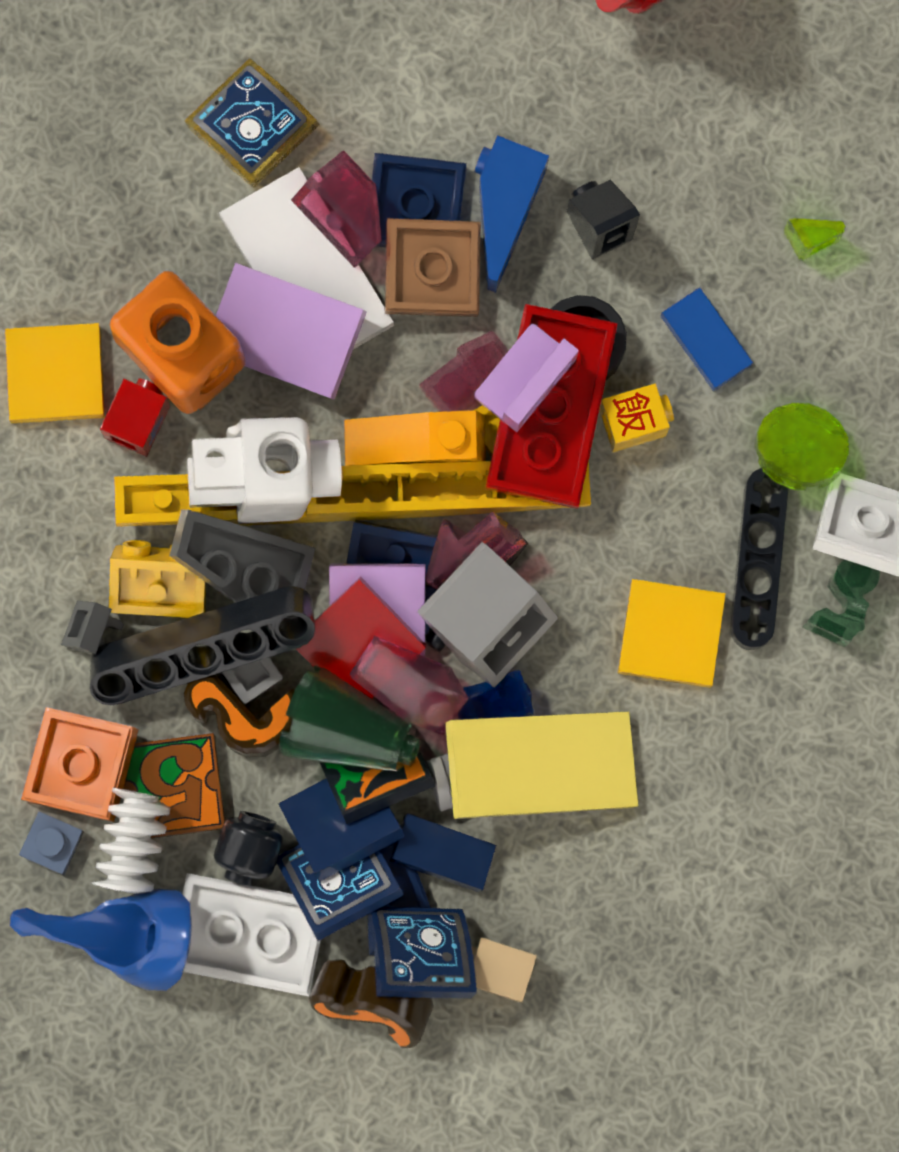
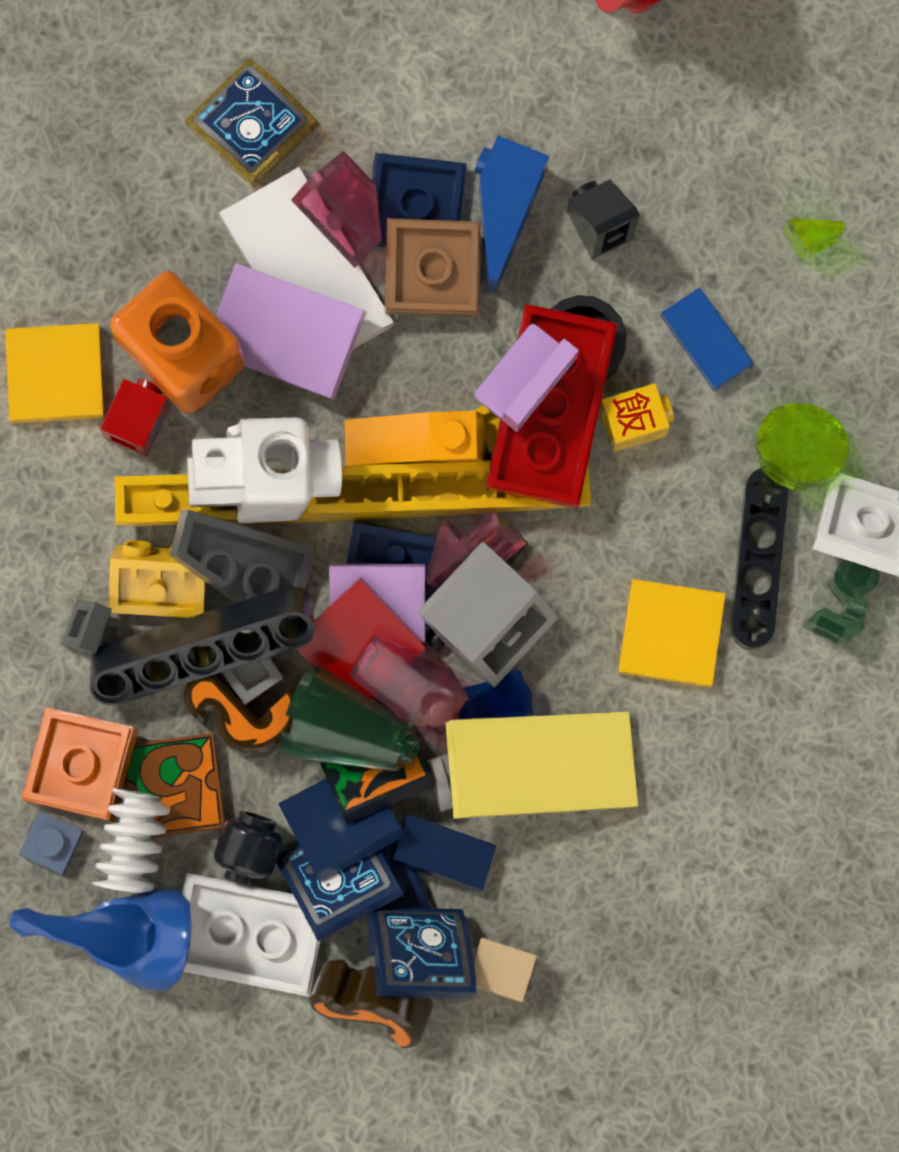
(457, 381): clear pink slope -> none

